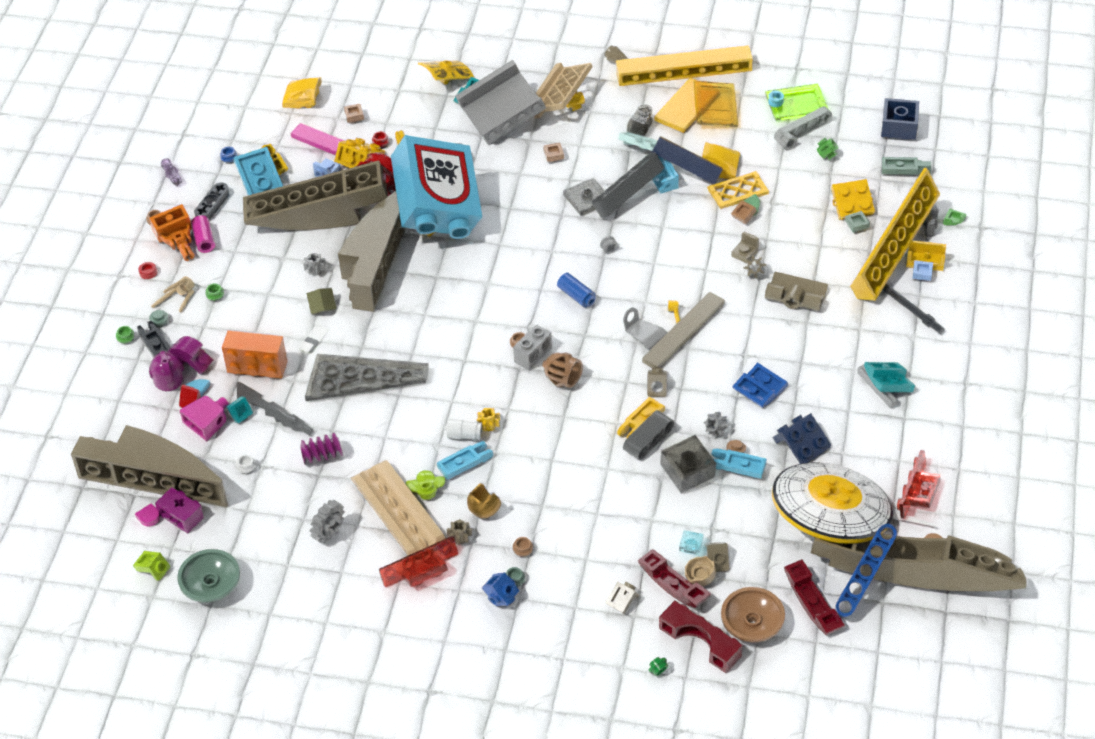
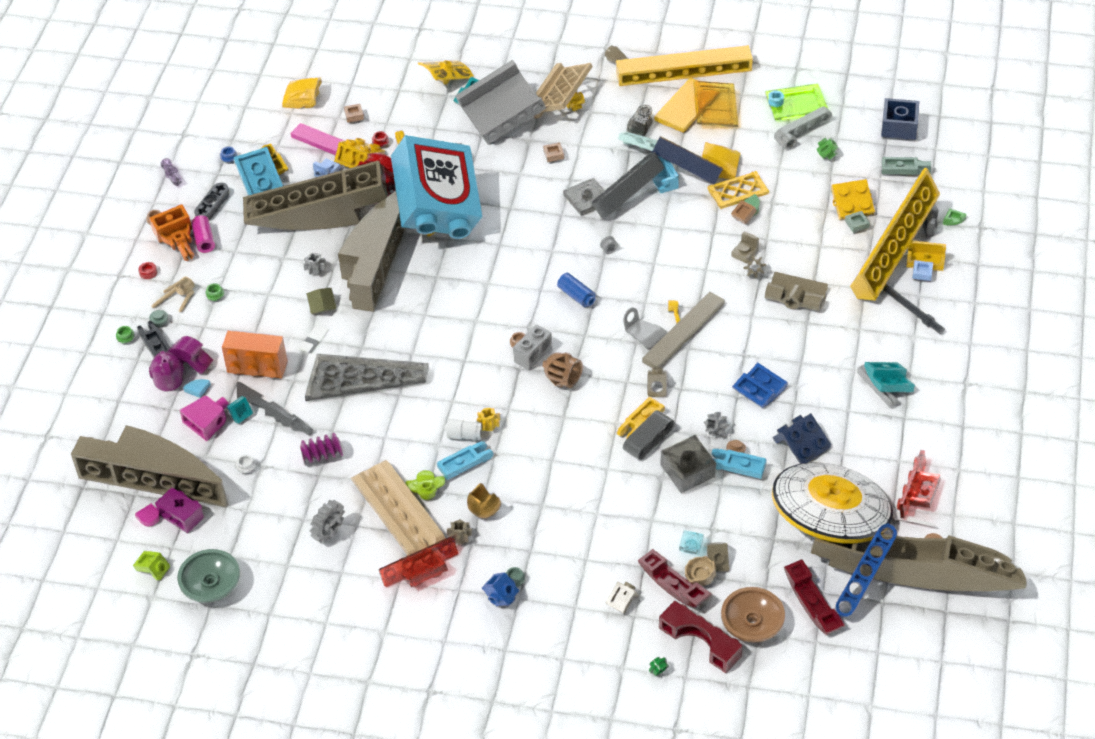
(188, 395): red slope -> none
(522, 546): medium nougat plate -> none

